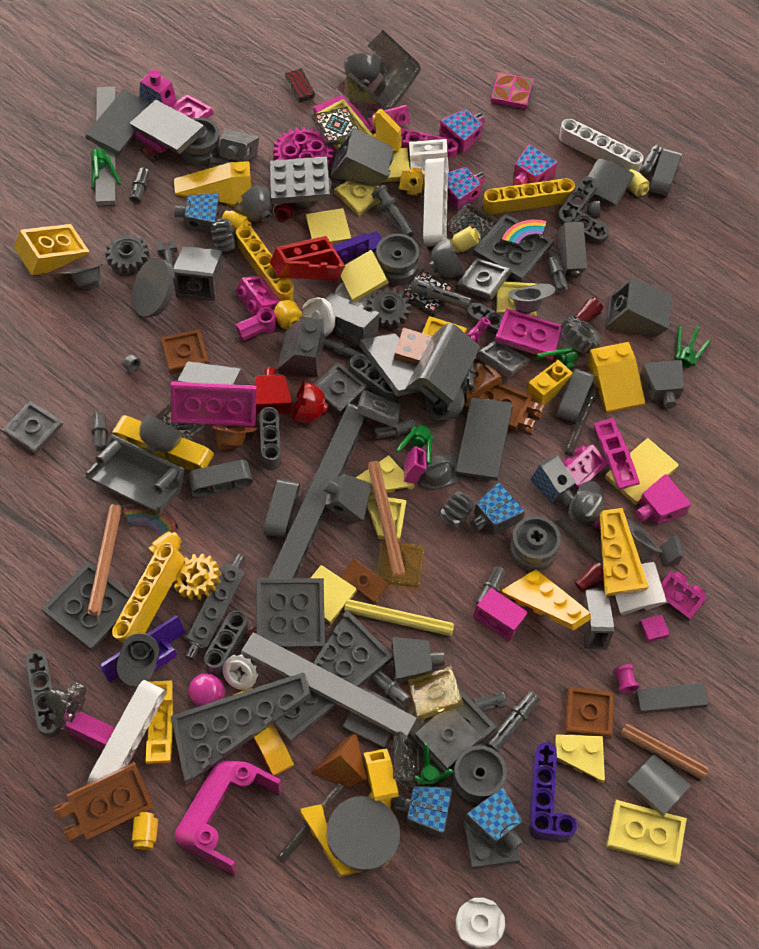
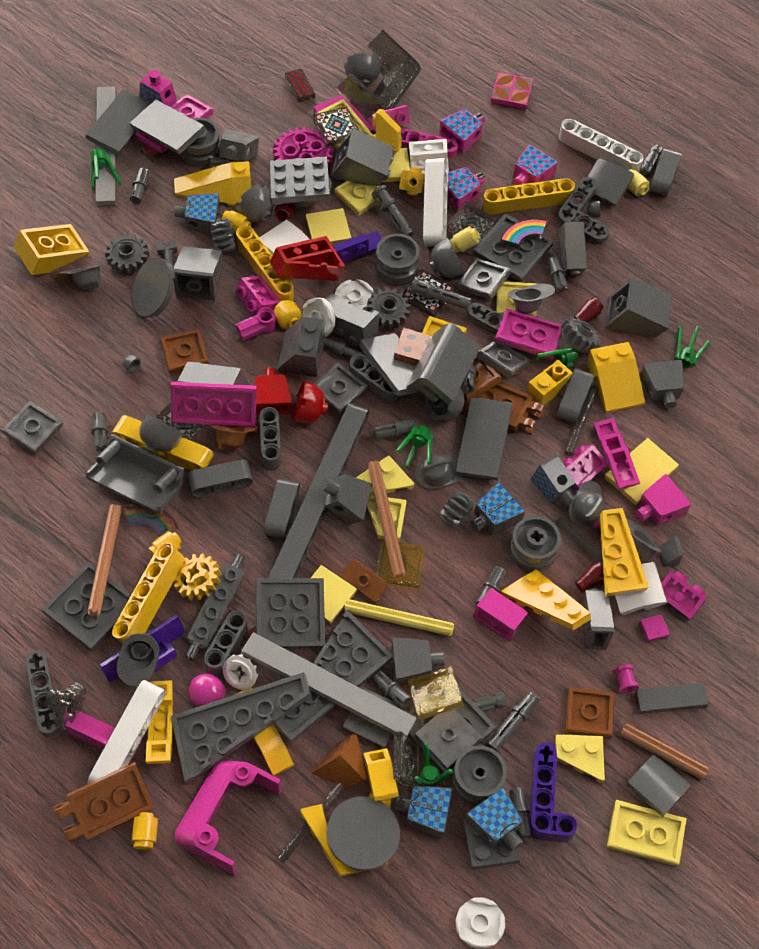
(282, 235): none -> white slope
(363, 276): light yellow tile -> none
(378, 408): flat silver plate -> none
(414, 465): dark pink piece -> none
(480, 327): dark pink arm -> none
(519, 802): none -> dark grey axle

